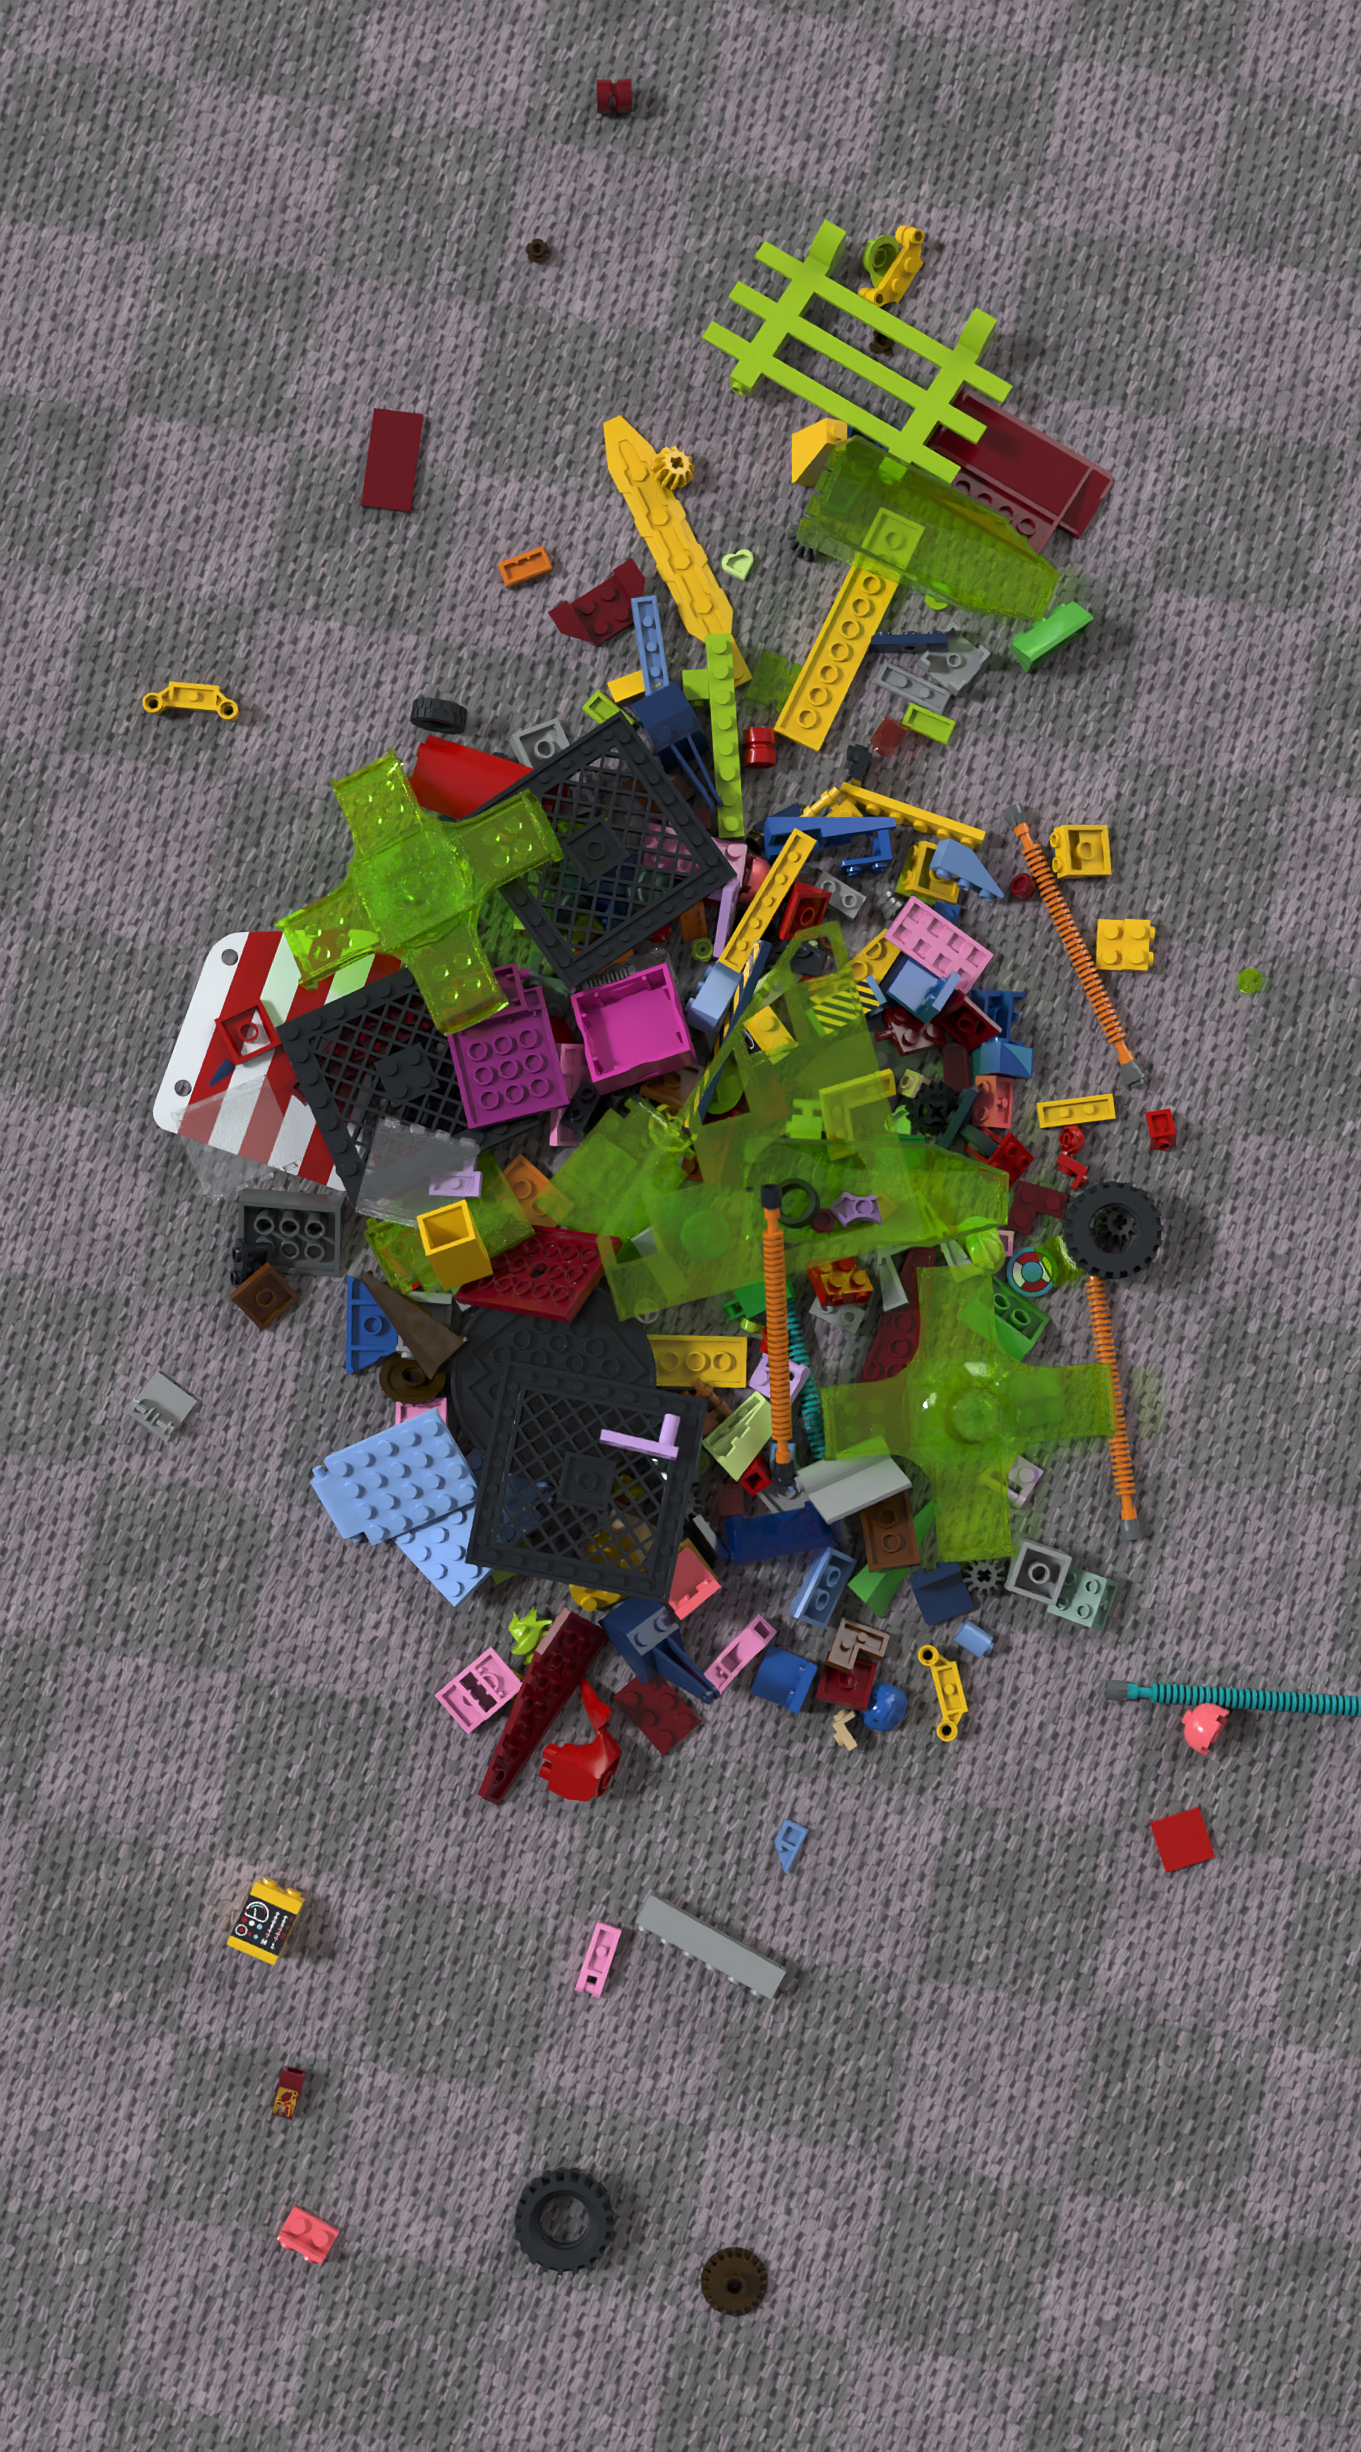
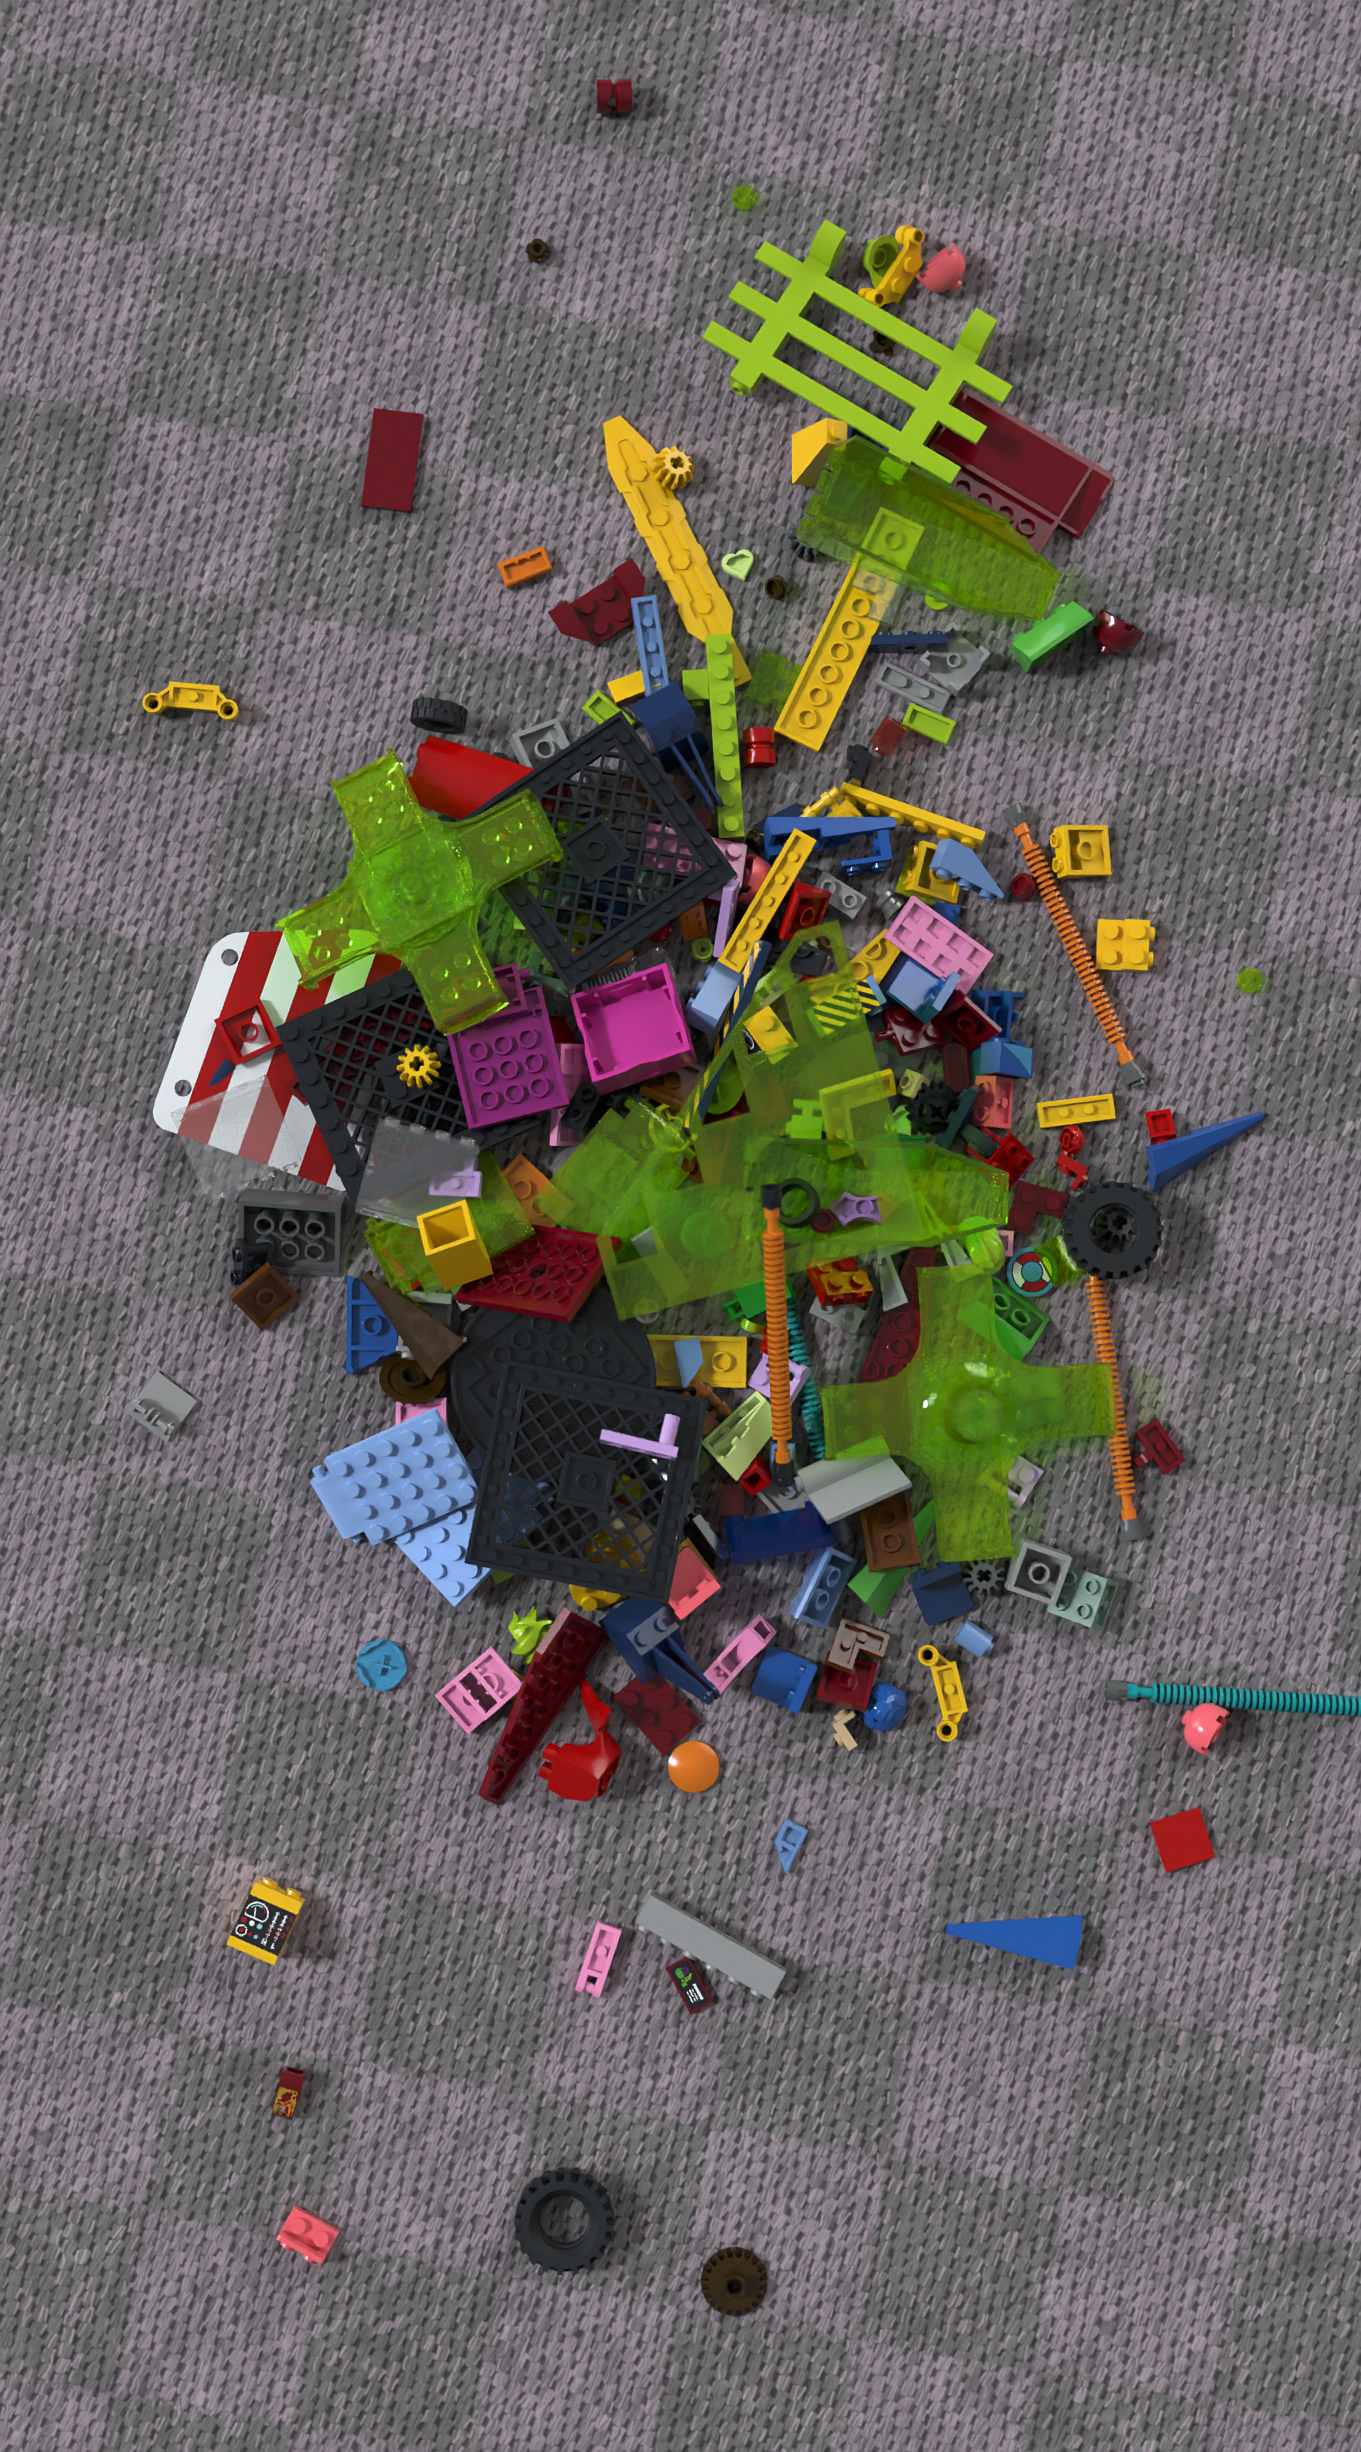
(381, 1665): none -> dark azure tile
(412, 1060): none -> yellow gear
(688, 1358): none -> medium blue tile
(689, 1984): none -> tile
(693, 1766): none -> orange dish
(744, 197): none -> clear neon green plate
(776, 587): none -> dark brown plate
(886, 592): none -> clear plate
(944, 271): none -> coral cylinder
(1044, 1939): none -> blue wedge
(1115, 633): none -> dark red cylinder
(1157, 1447): none -> dark red plate
(1178, 1155): none -> blue wedge

